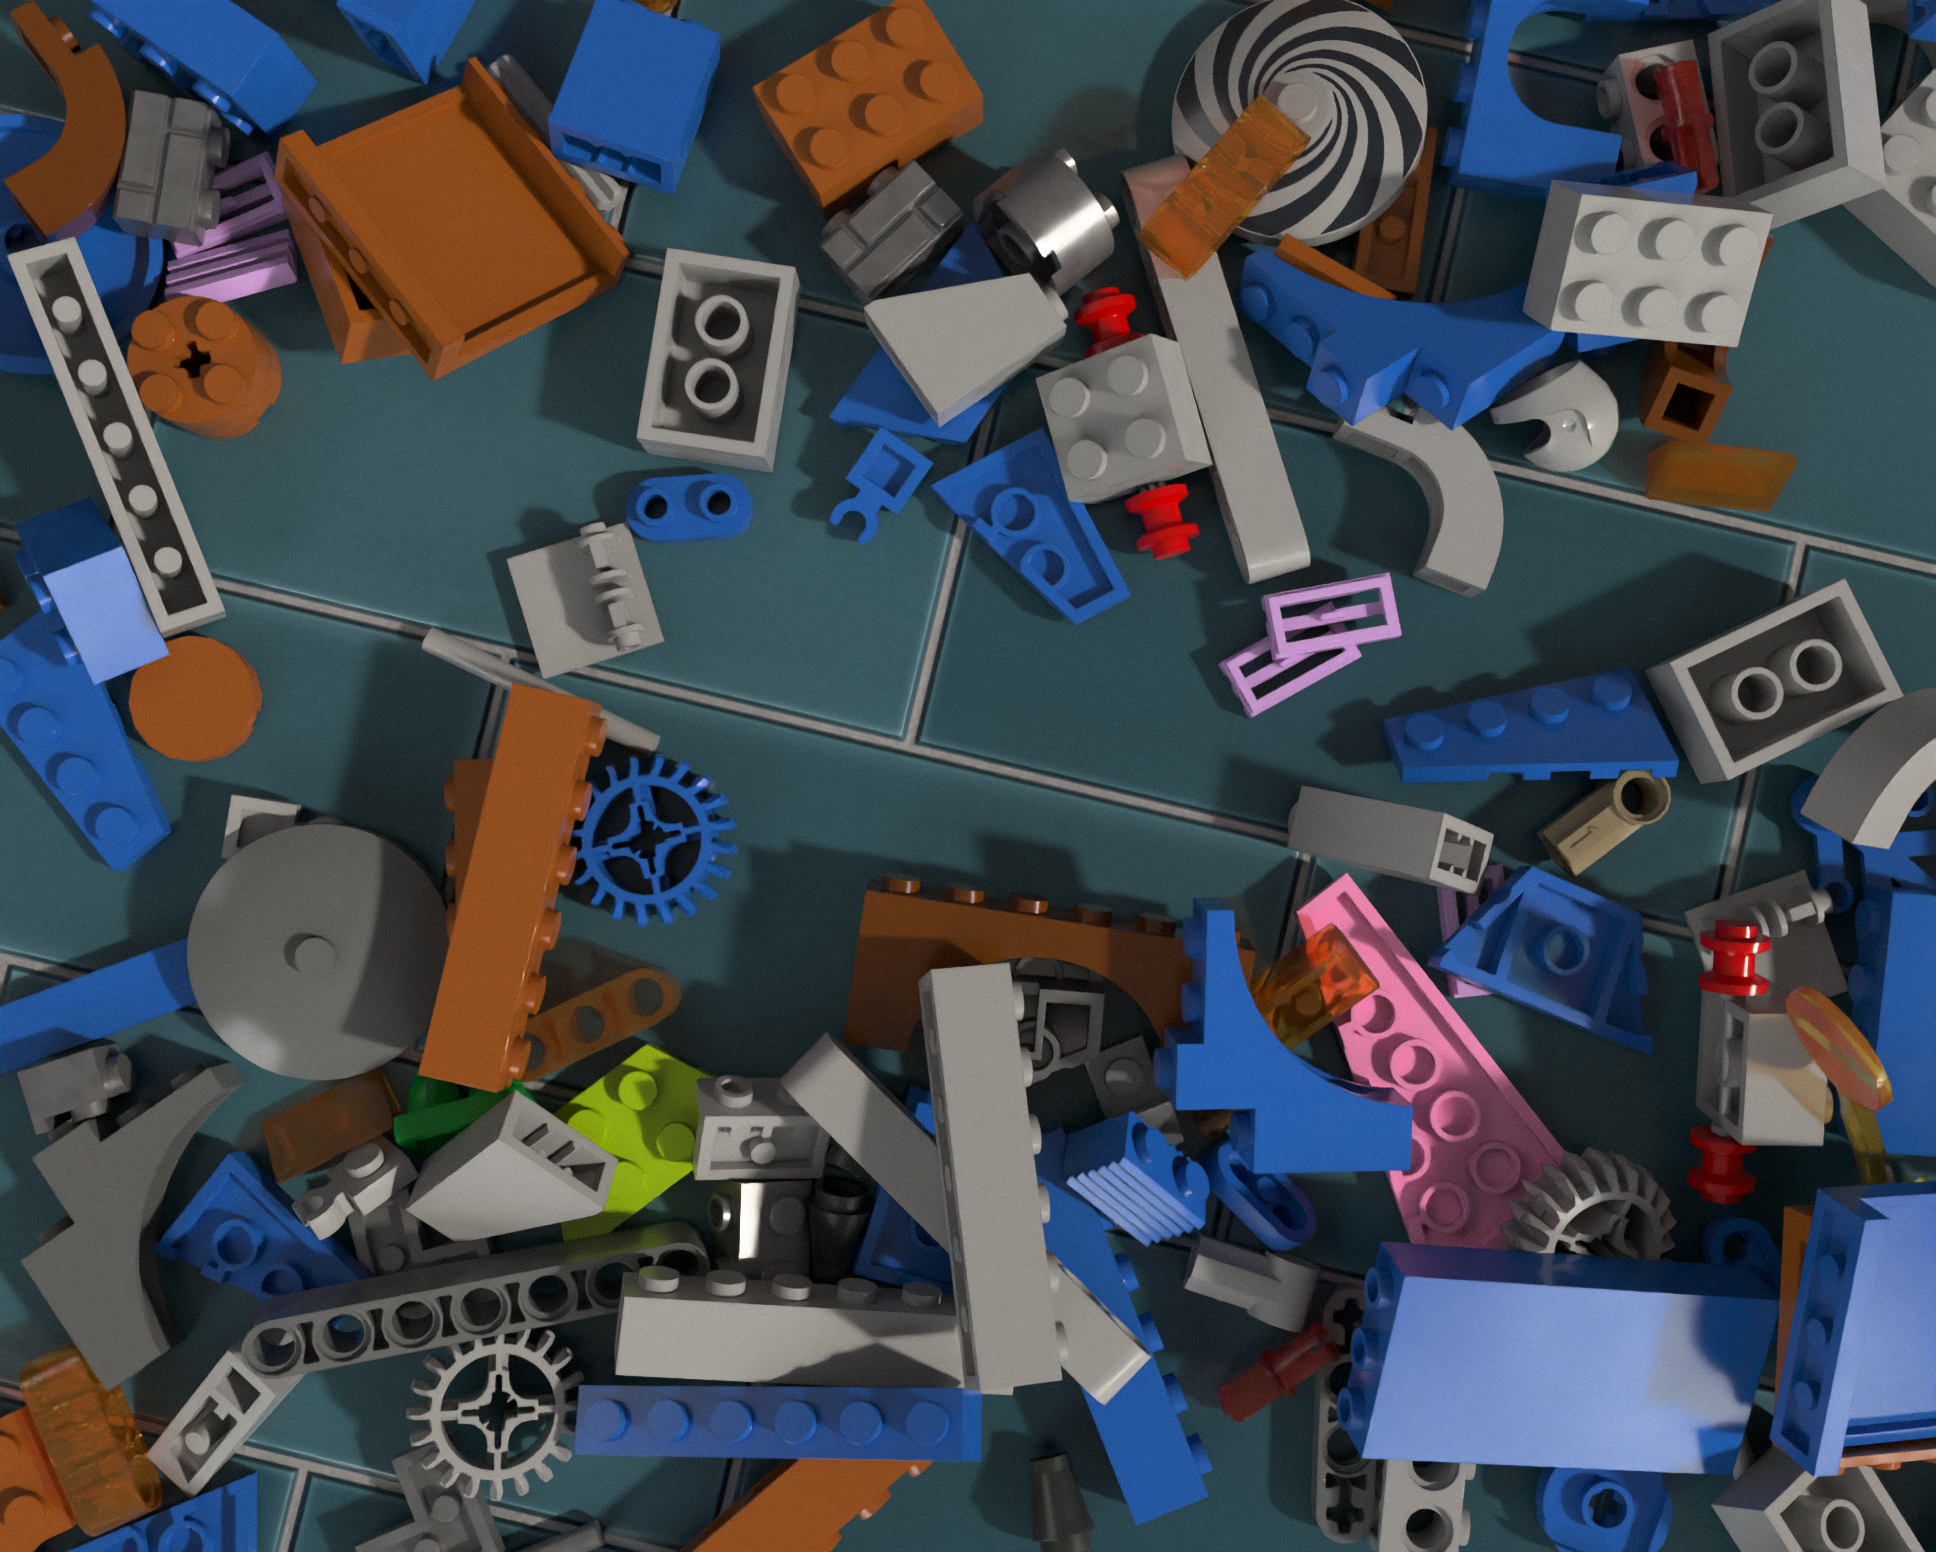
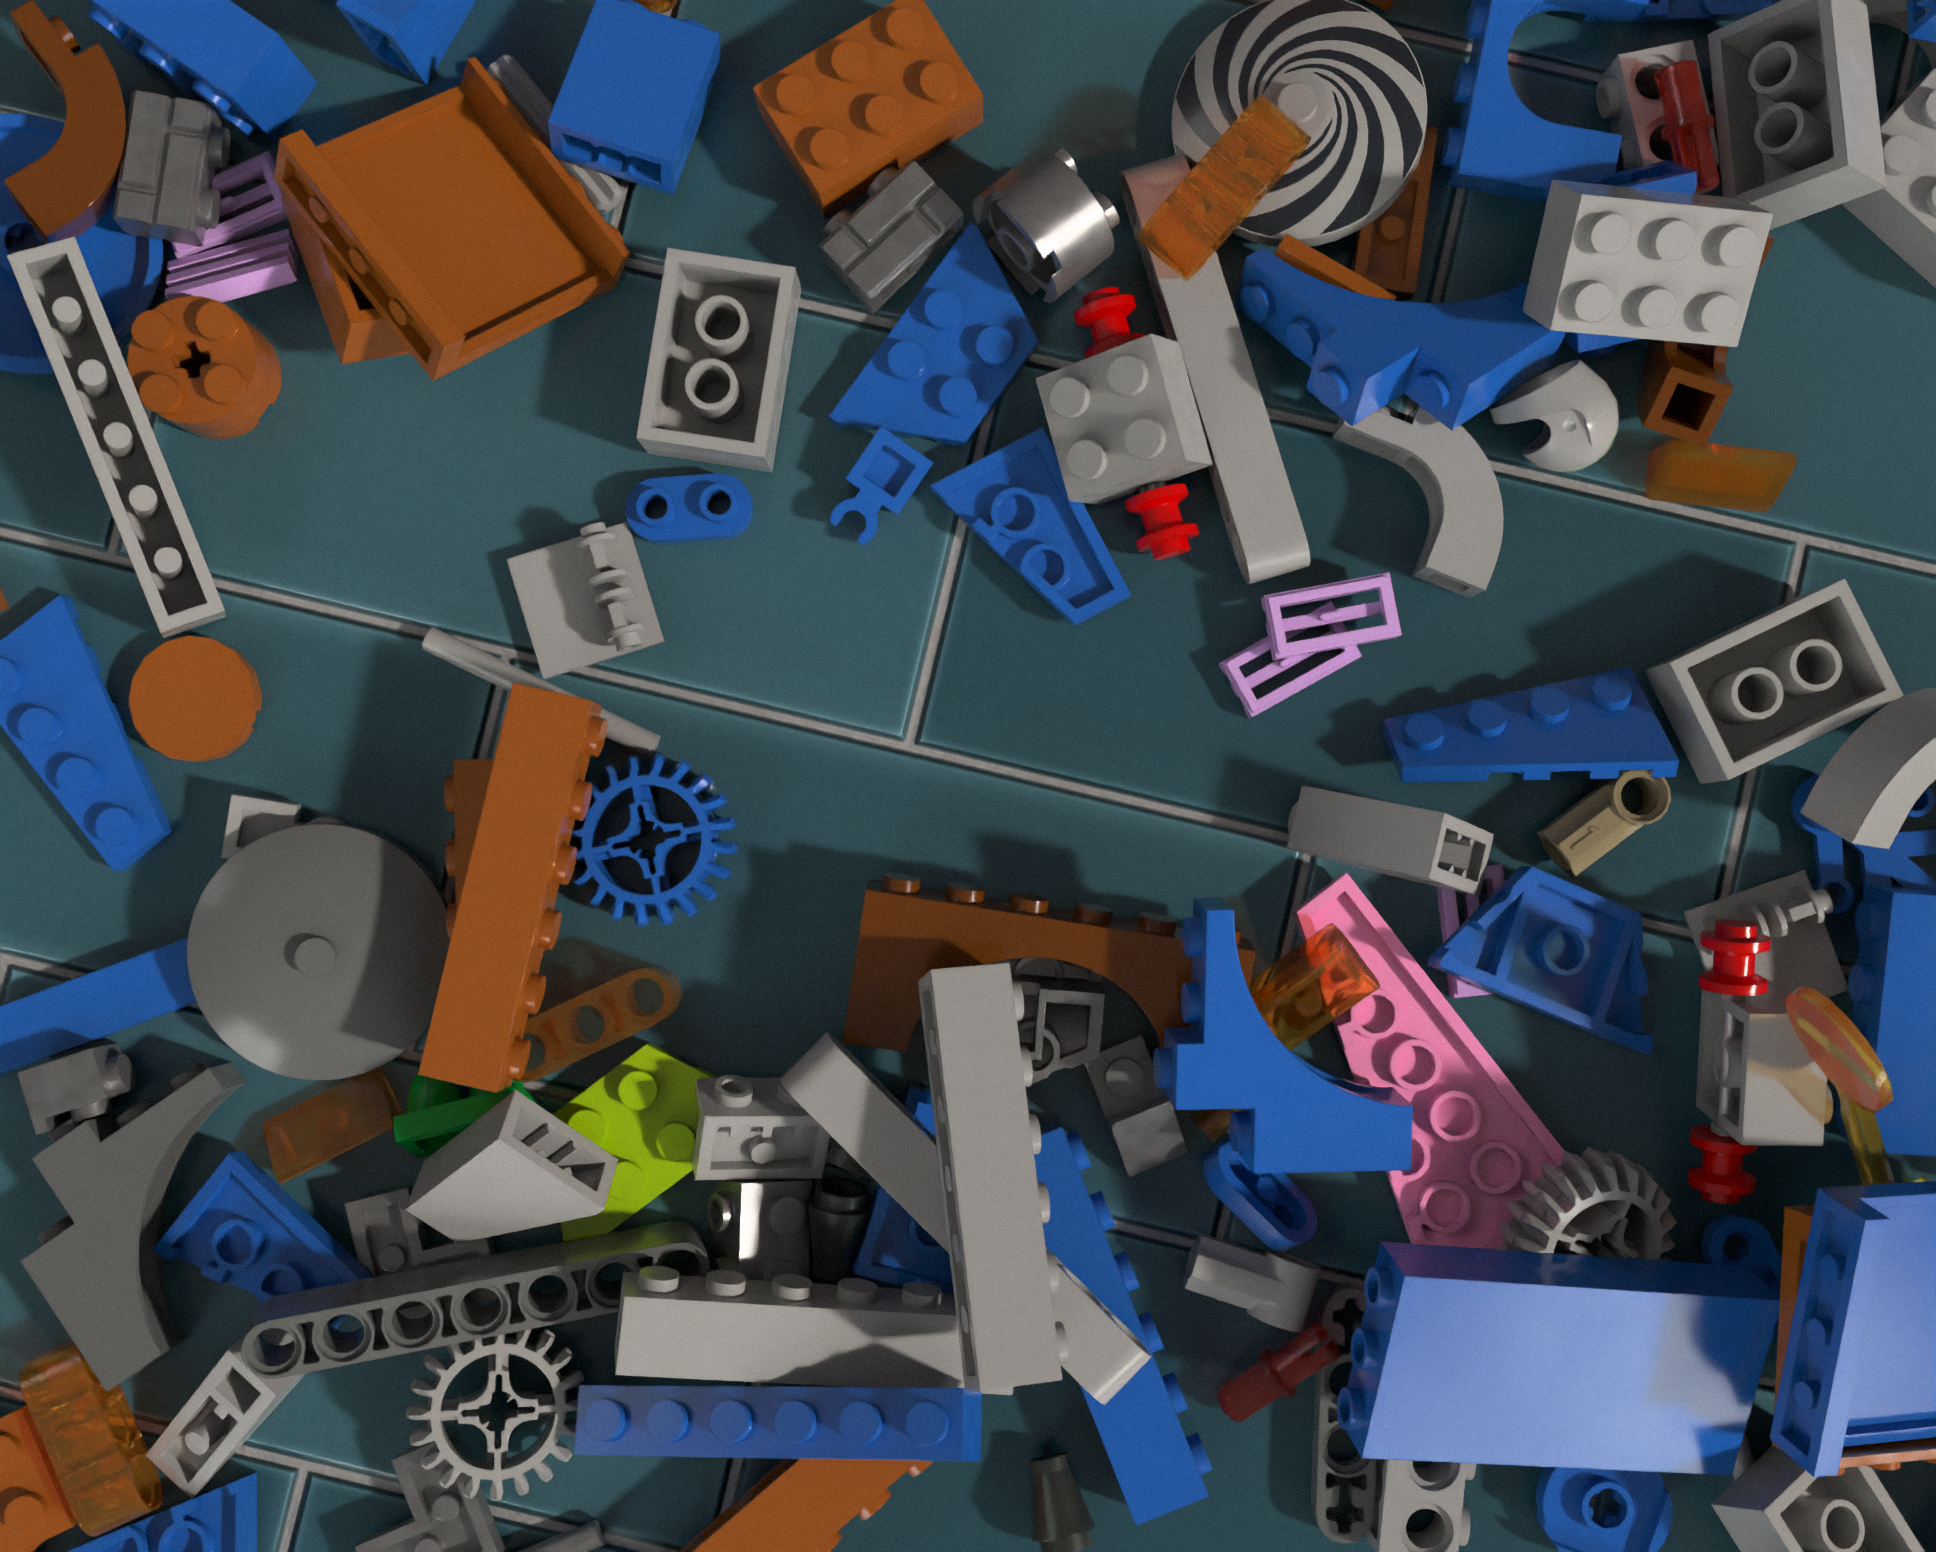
(86, 577): brick -> none
(359, 1183): light grey plate -> none
(967, 338): light grey slope -> none
(1136, 1178): blue brick -> none

